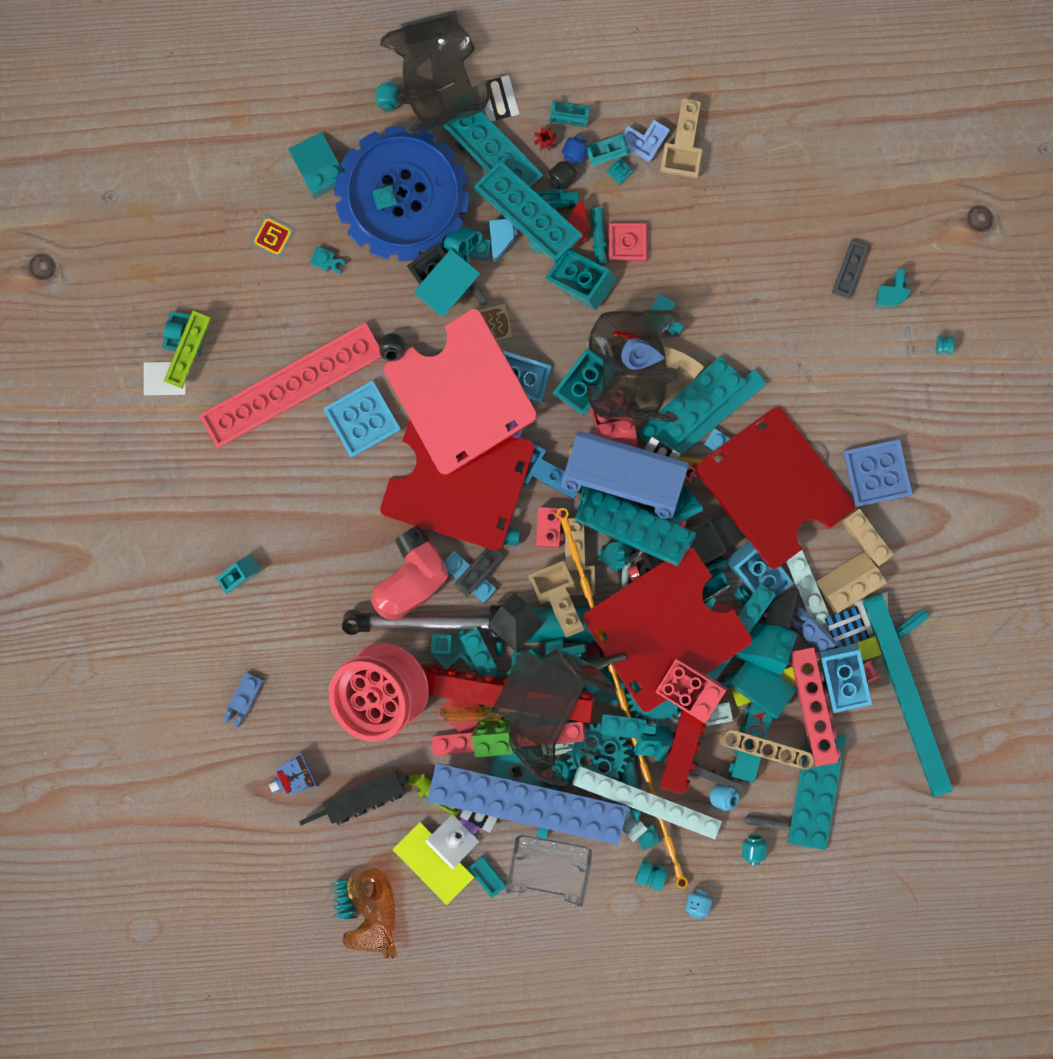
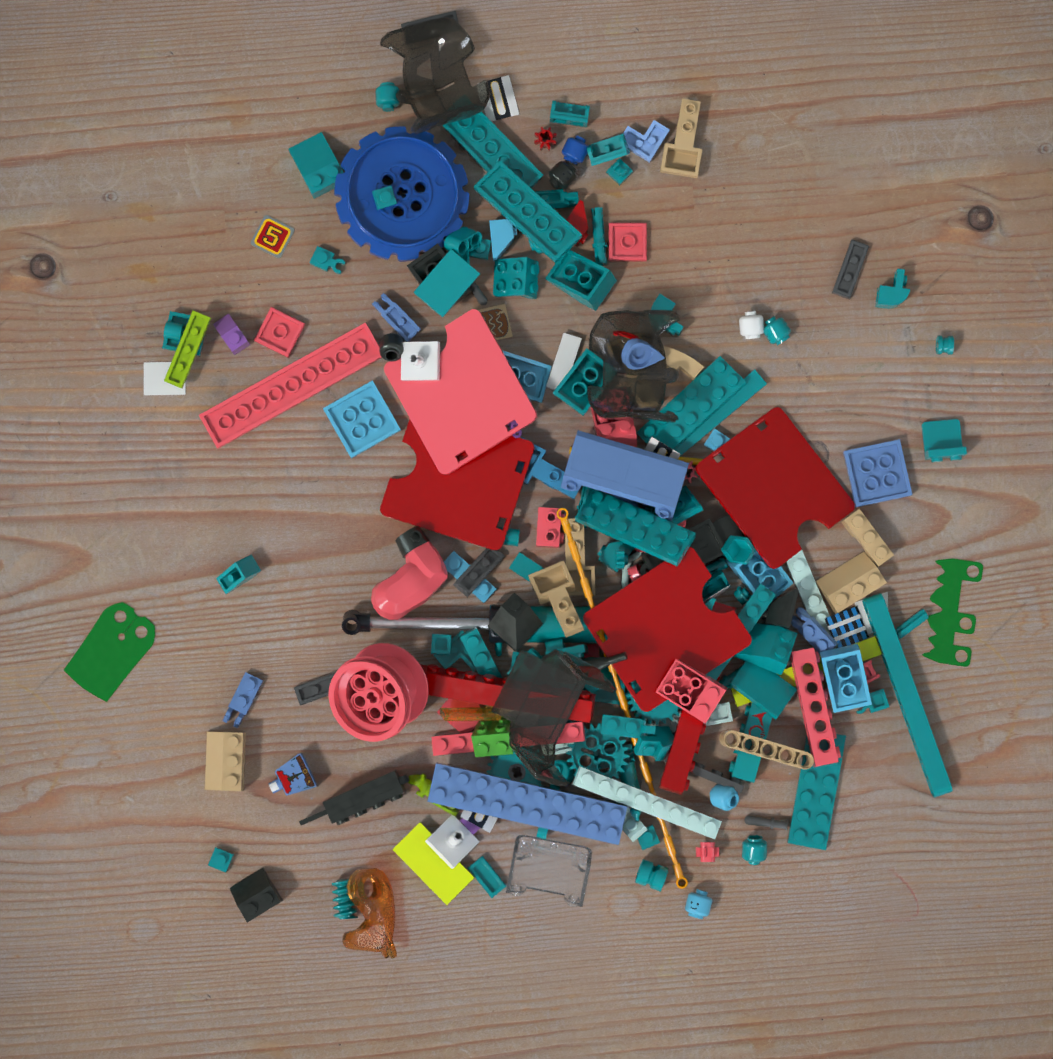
(104, 659): none -> green piece
(220, 859): none -> teal plate
(225, 761): none -> tan slope
(231, 334): none -> medium lavender slope
(255, 895): none -> pearl dark grey slope
(279, 332): none -> coral tile
(313, 690): none -> dark grey tile
(397, 319): none -> medium blue hinge
(420, 361): none -> white tile
(516, 277): none -> teal bracket
(524, 566): none -> teal tile
(564, 359): none -> white tile
(707, 851): none -> coral gear
(738, 549): none -> teal panel
(751, 325): none -> white head
(776, 330): none -> teal head
(878, 700): none -> teal plate
(943, 440): none -> teal bracket
(948, 620): none -> green piece

